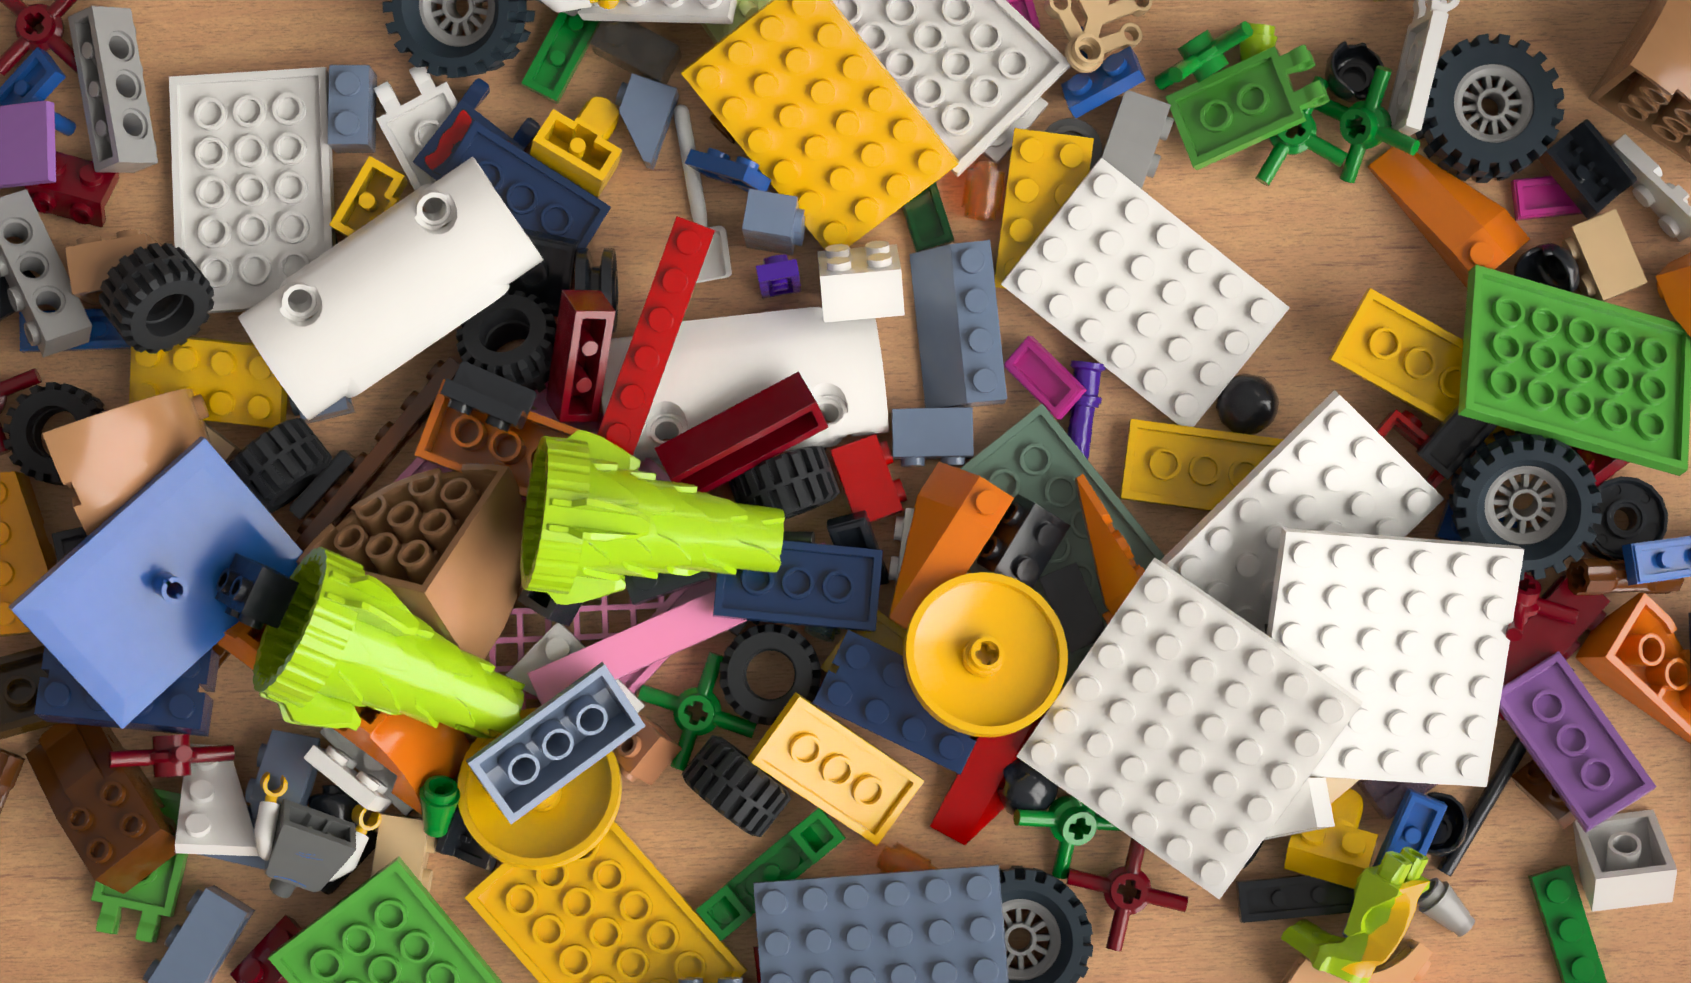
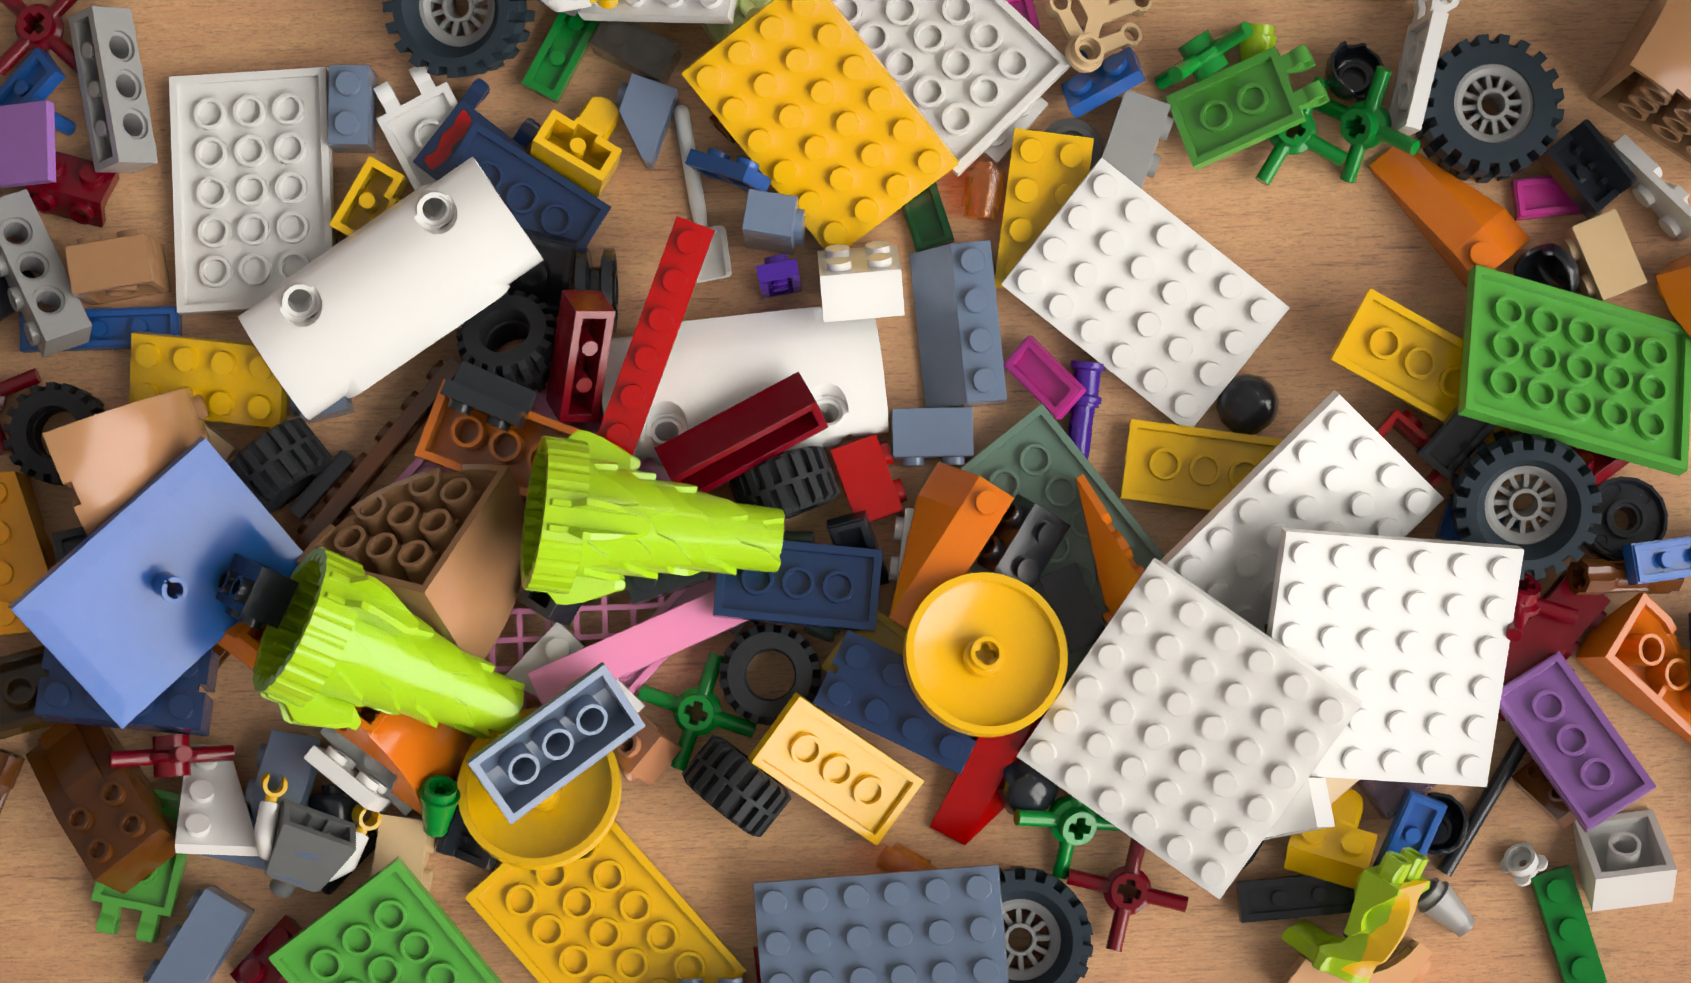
(156, 298): black tyre -> none
(782, 861): green slope -> none
(1520, 854): none -> white plate

